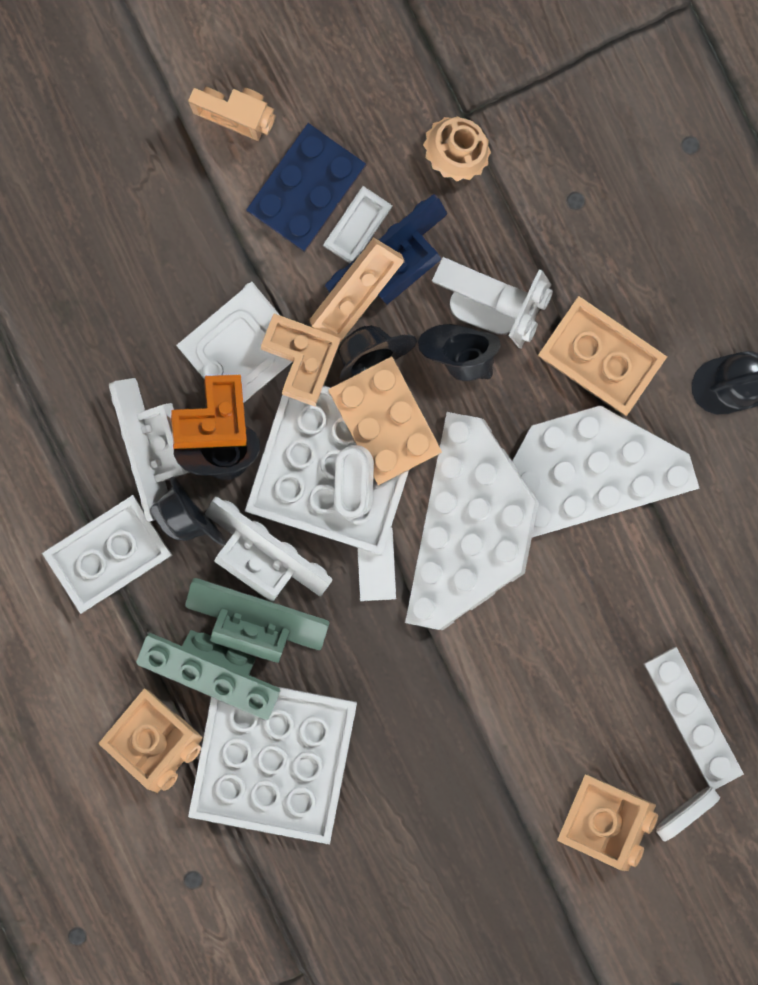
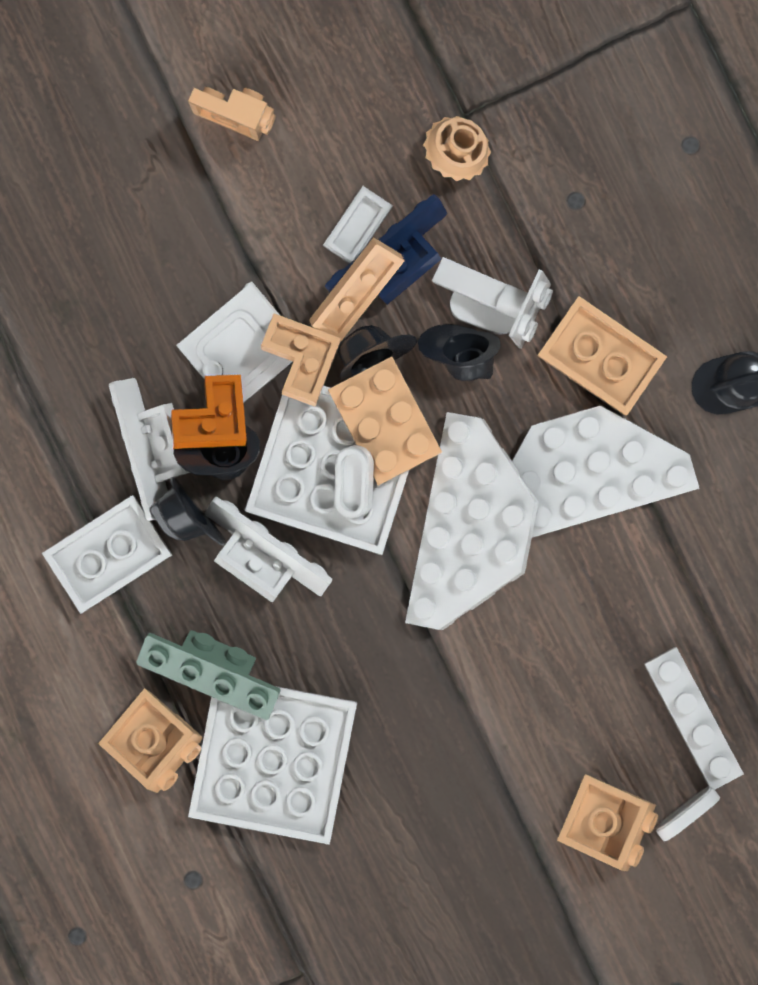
(254, 623): sand green bracket -> none
(306, 187): dark blue plate -> none
(377, 573): white tile -> none

